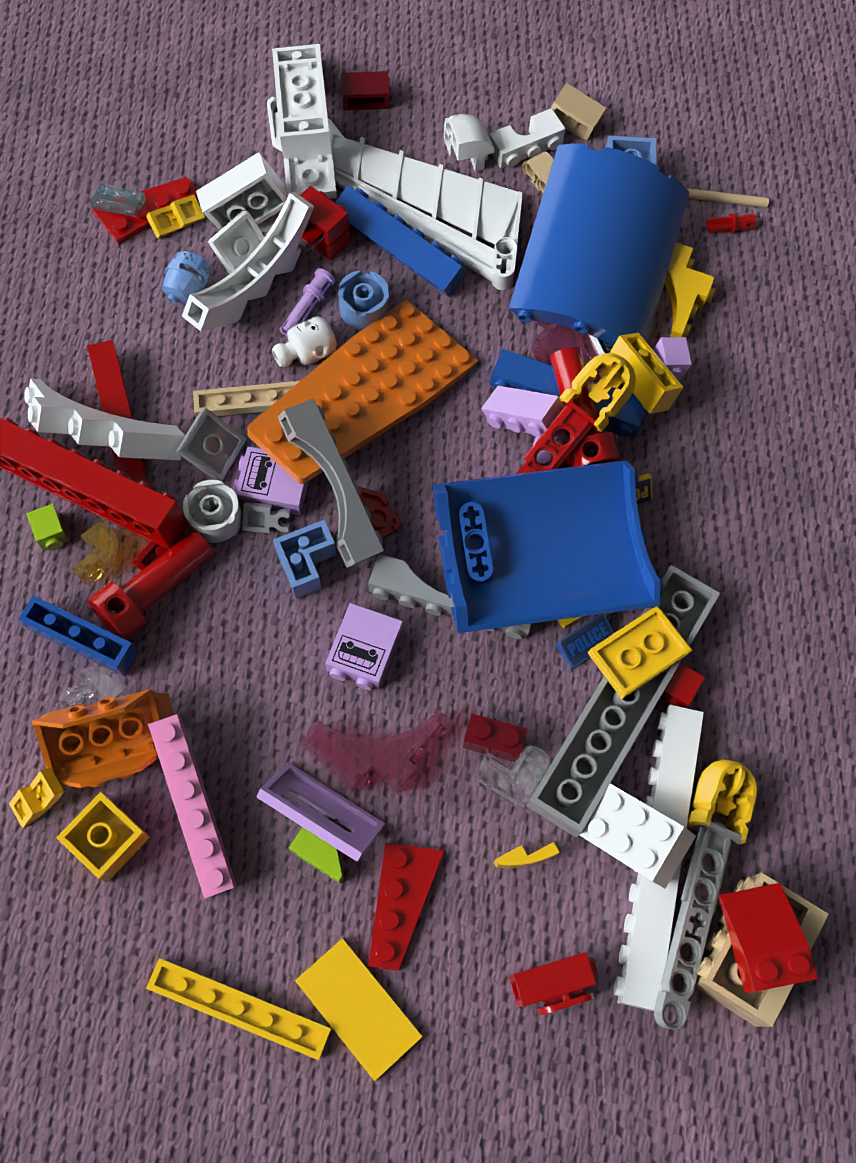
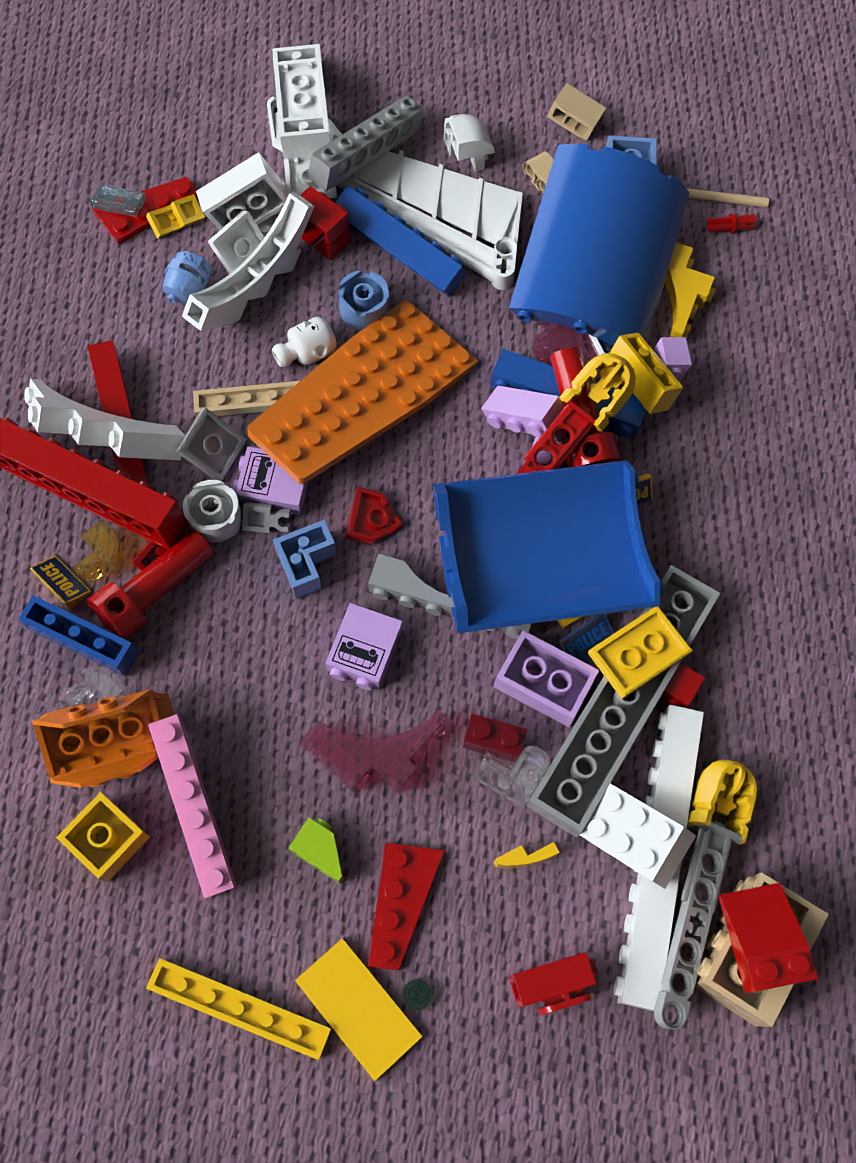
(37, 798): yellow slope -> none
(47, 527): lime brick -> none
(61, 581): none -> slope
(292, 780): lavender piece -> none
(307, 430): light grey arch -> none
(313, 294): lavender pin -> none
(365, 90): dark red brick -> none
(365, 143): none -> light grey brick
(417, 994): none -> clear green tile
(479, 521): blue beam -> none
(511, 148): white arch -> none
(545, 678): none -> lavender brick

